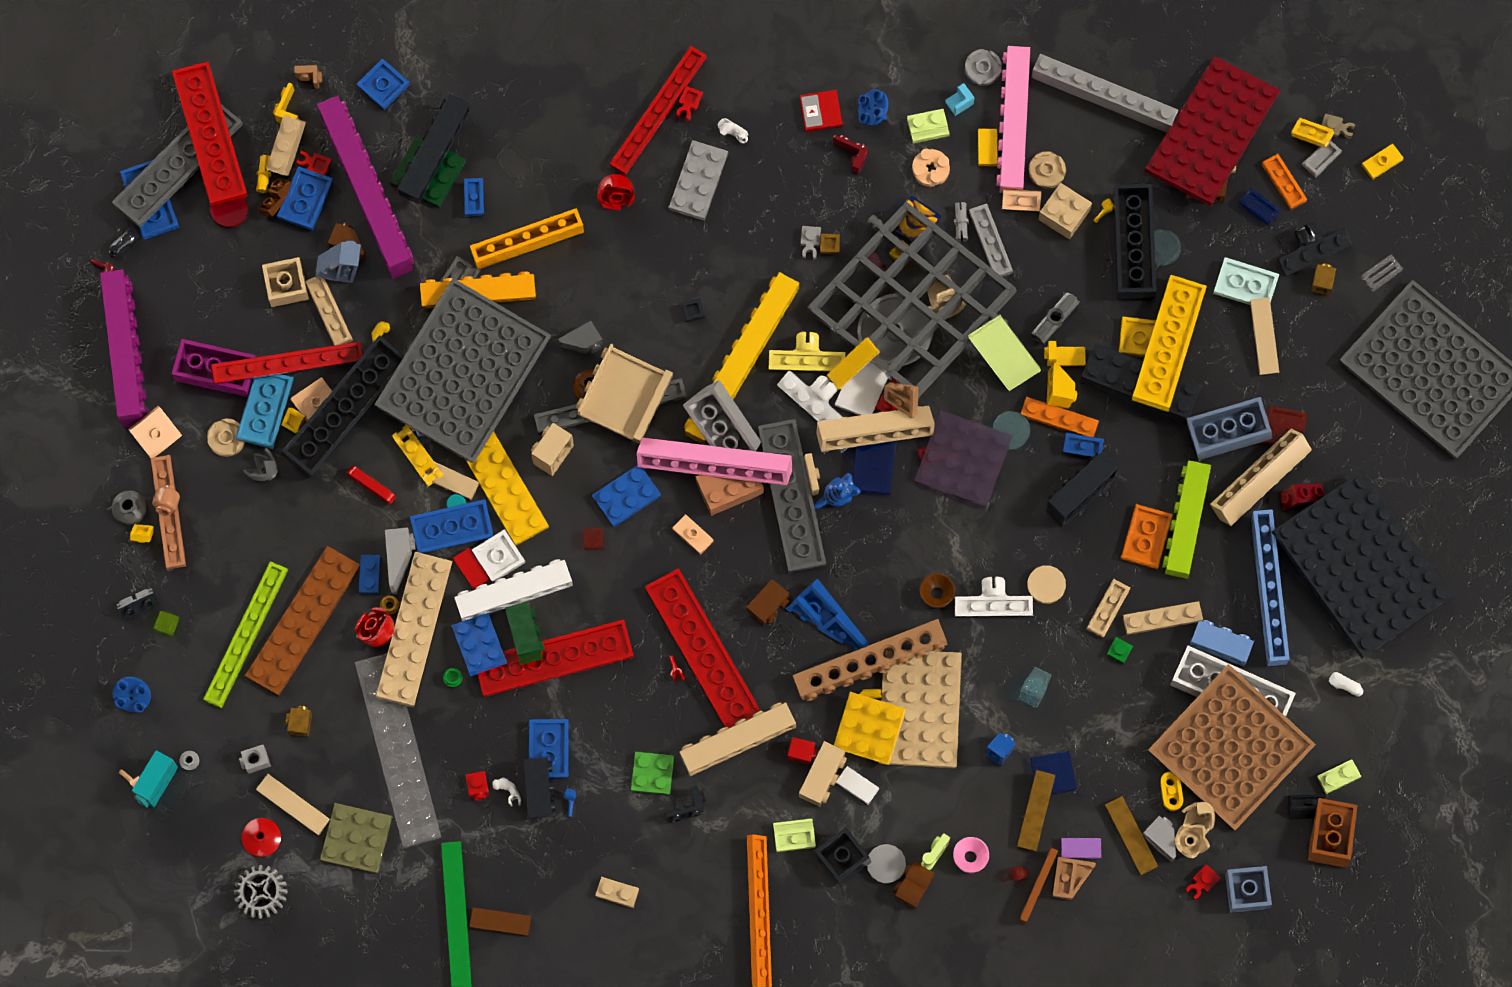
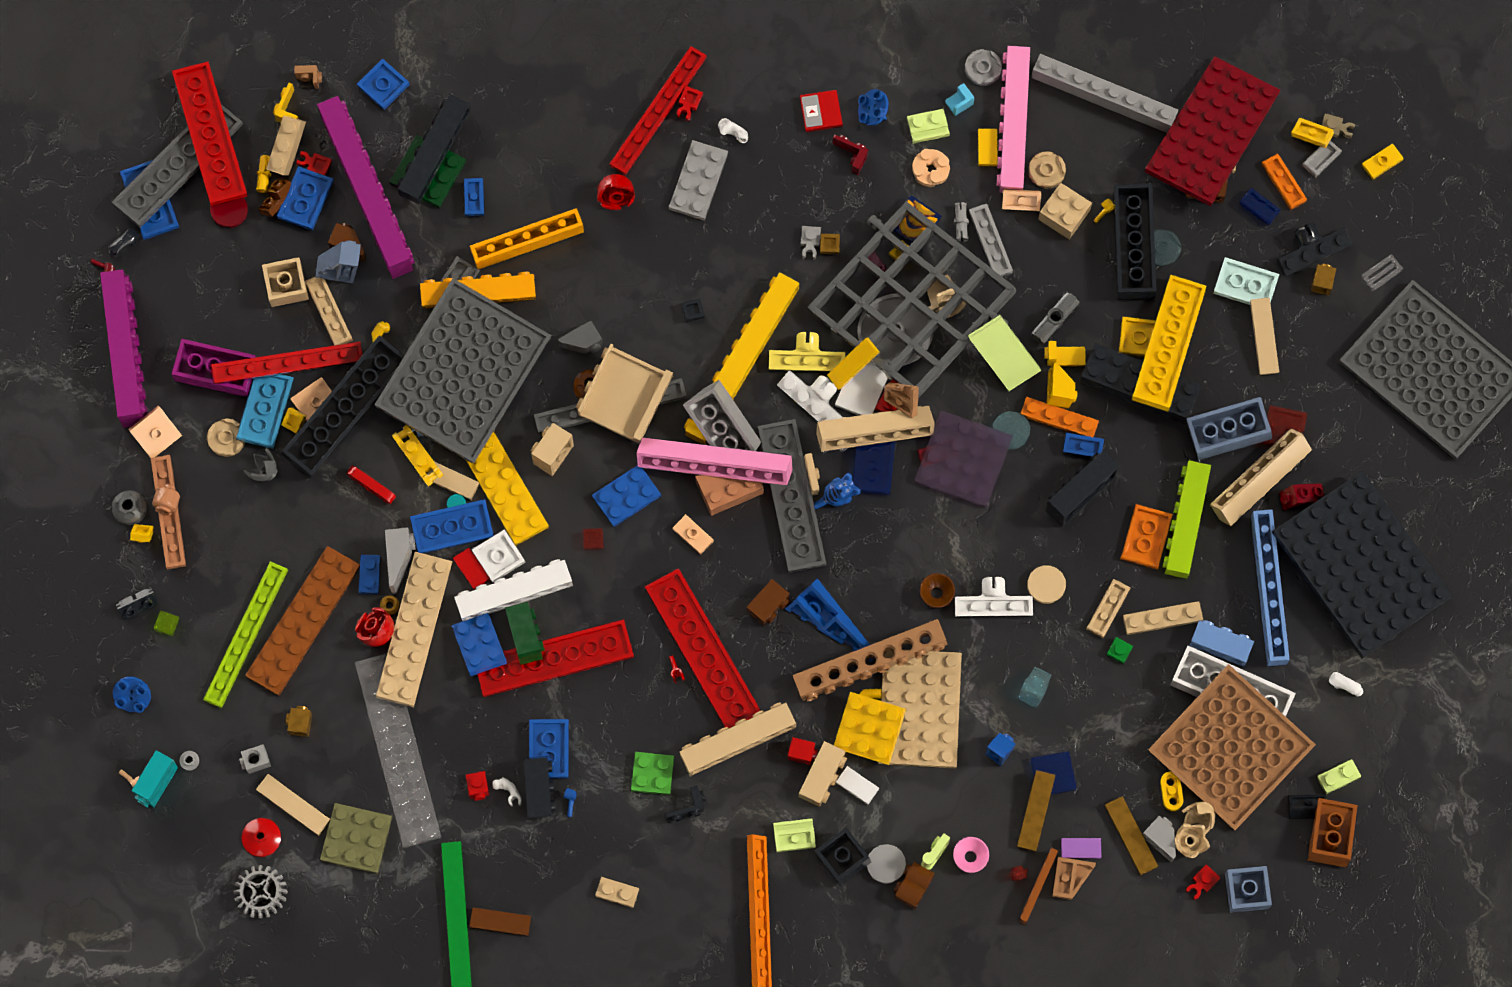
(452, 677): green plate -> none

